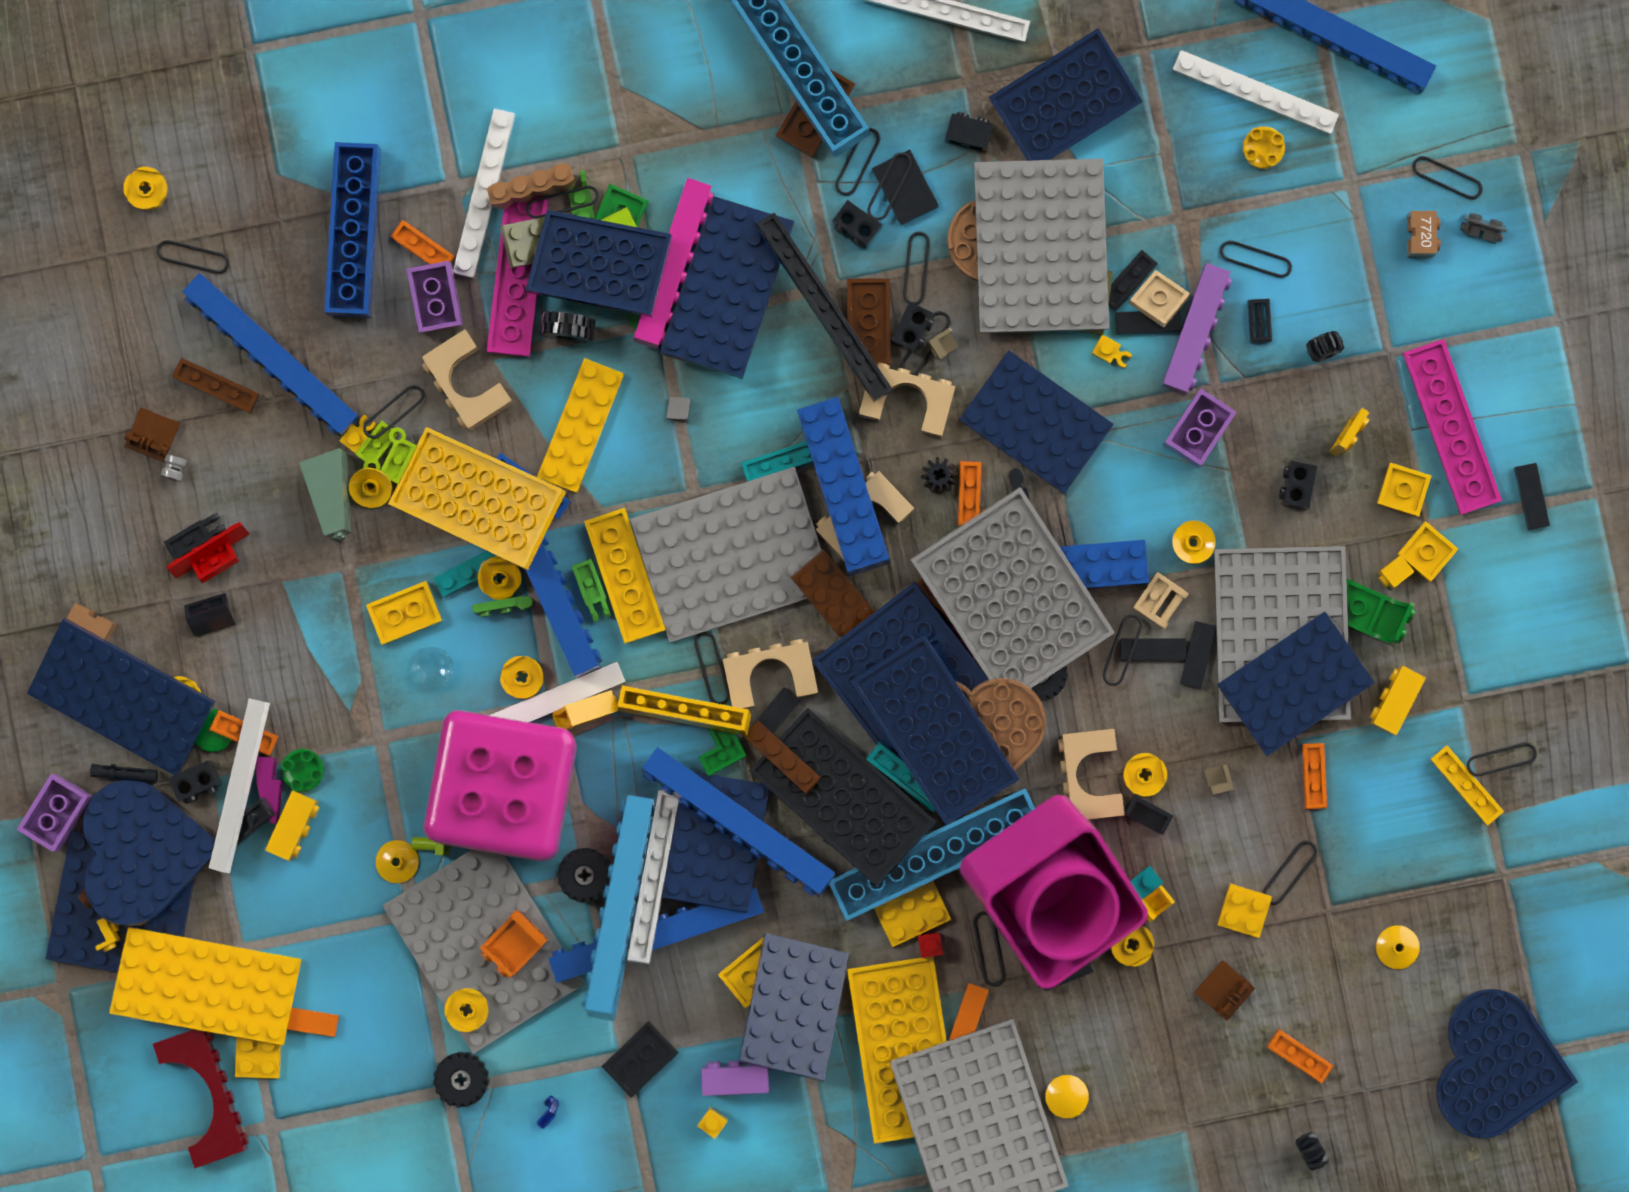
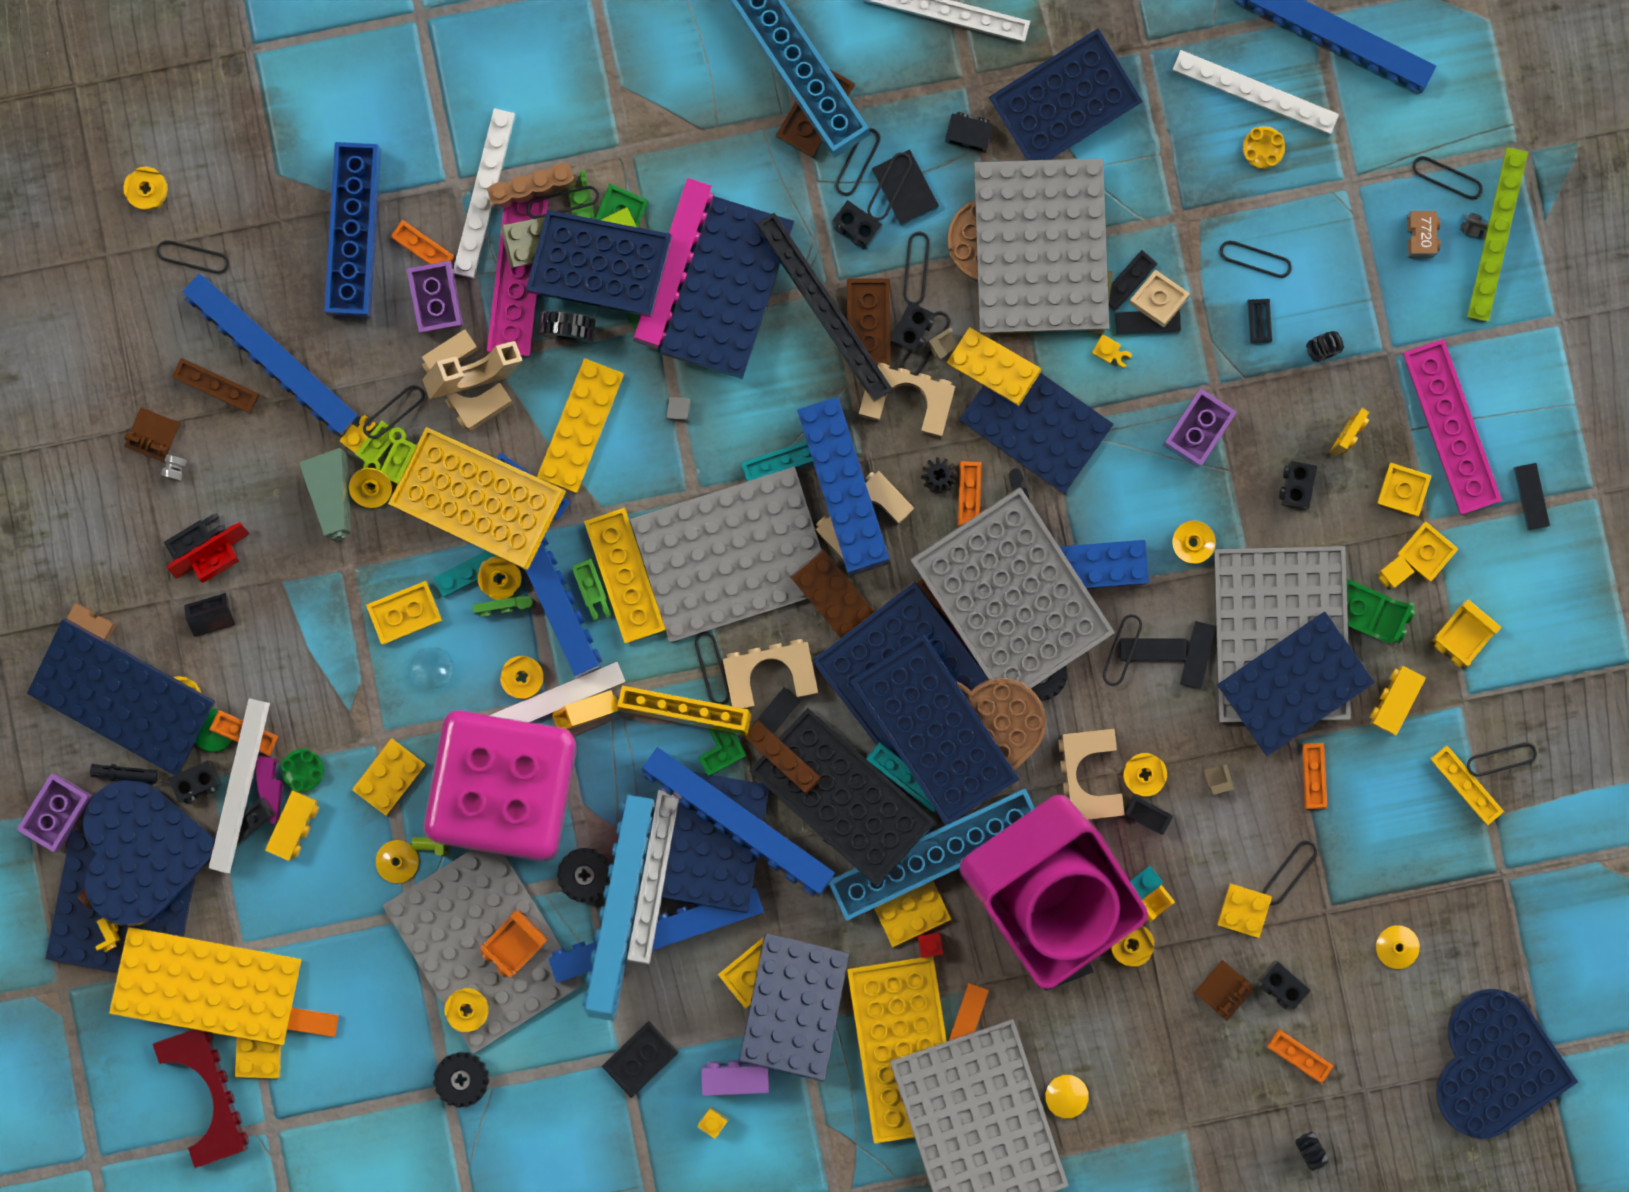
(389, 777): none -> yellow plate
(449, 377): none -> tan arch
(550, 1114): clear blue arm -> none
(980, 953): black piece -> none
(994, 366): none -> yellow plate
(1154, 597): tan plate -> none
(1196, 327): medium lavender brick -> none
(1287, 981): none -> black brick
(1465, 634): none -> yellow panel
(1497, 234): none -> lime plate

